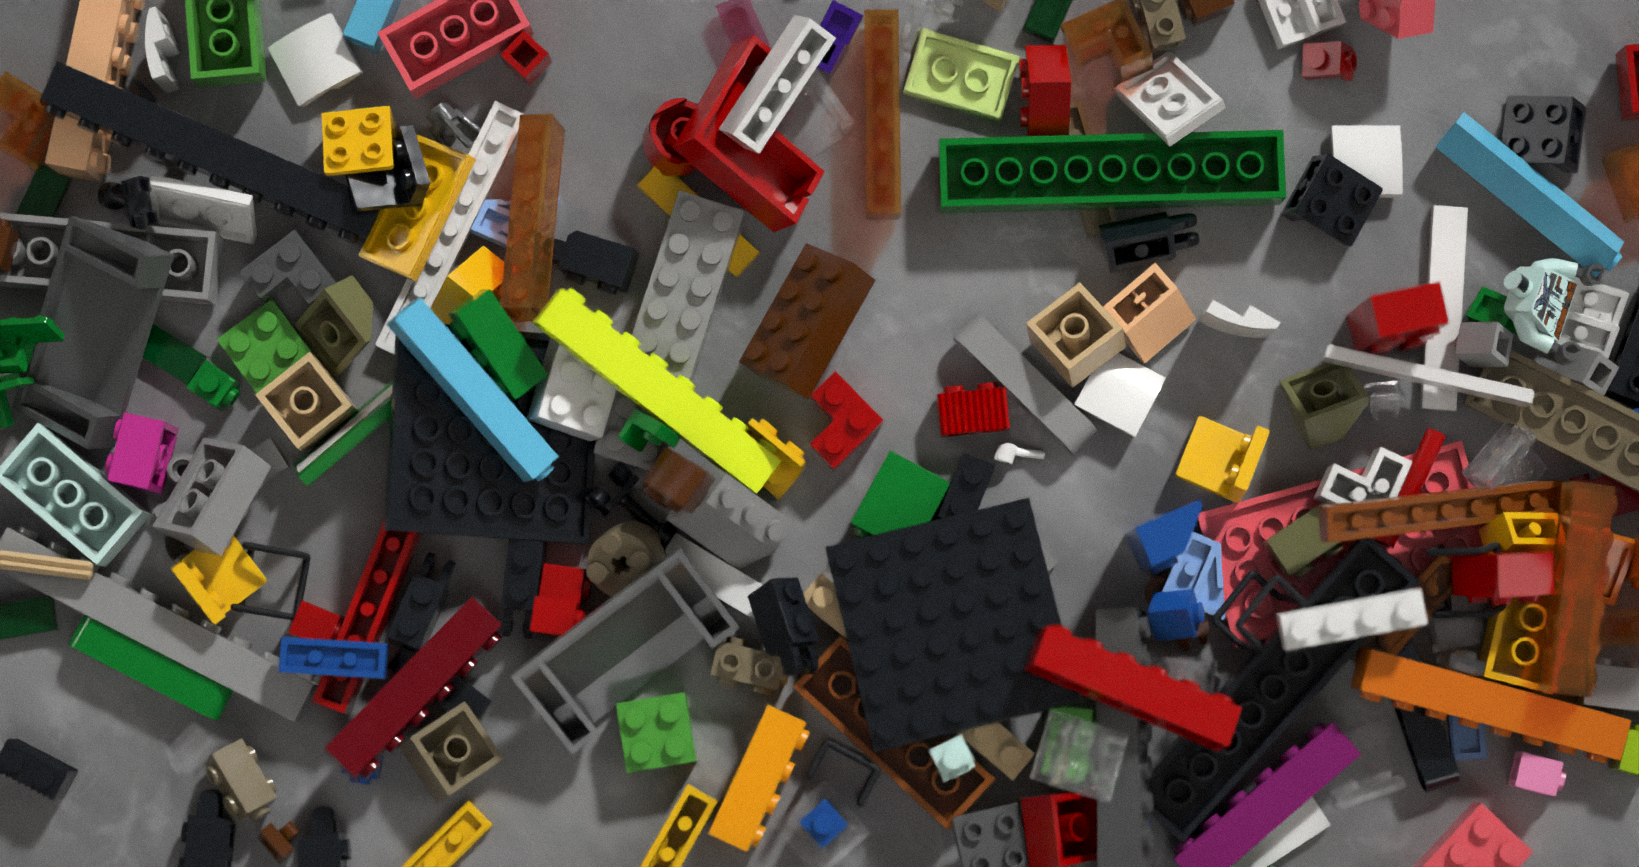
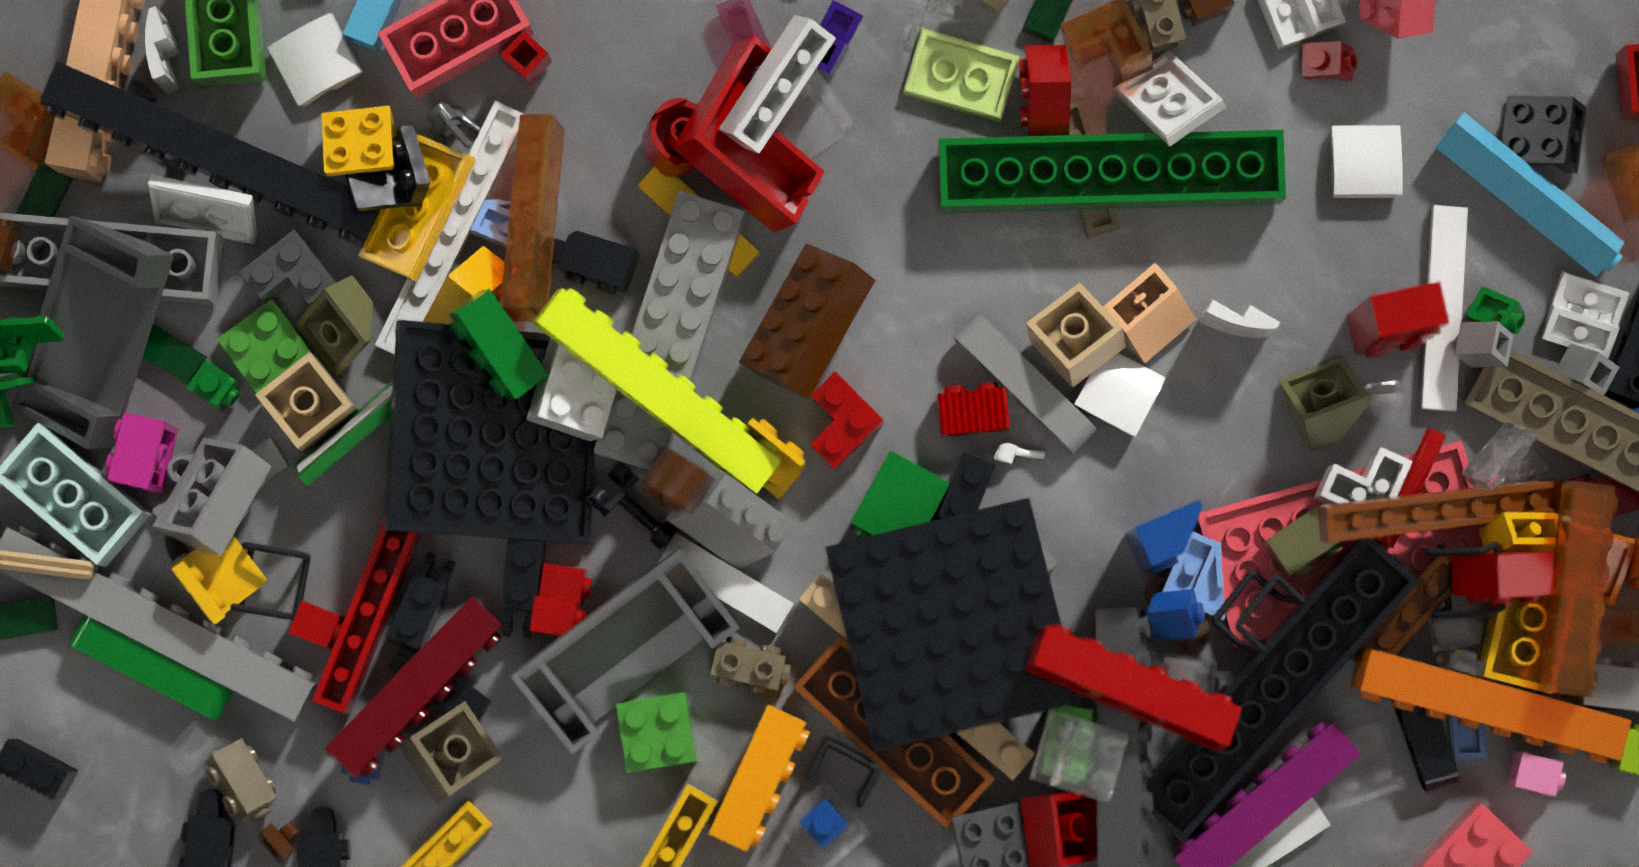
(132, 195): black bar -> none
(333, 657): blue plate -> none
(473, 391): medium azure brick -> none
(609, 552): dark tan brick -> none
(643, 428): green bracket -> none
(786, 624): black hinge -> none
(882, 114): clear orange brick -> none
(952, 758): light aqua brick -> none
(1146, 240): black hinge -> none
(1221, 458): yellow bracket -> none
(1333, 198): black bracket -> none
(1351, 619): white brick -> none
(1428, 375): white tile -> none
(1541, 301): light aqua torso -> none

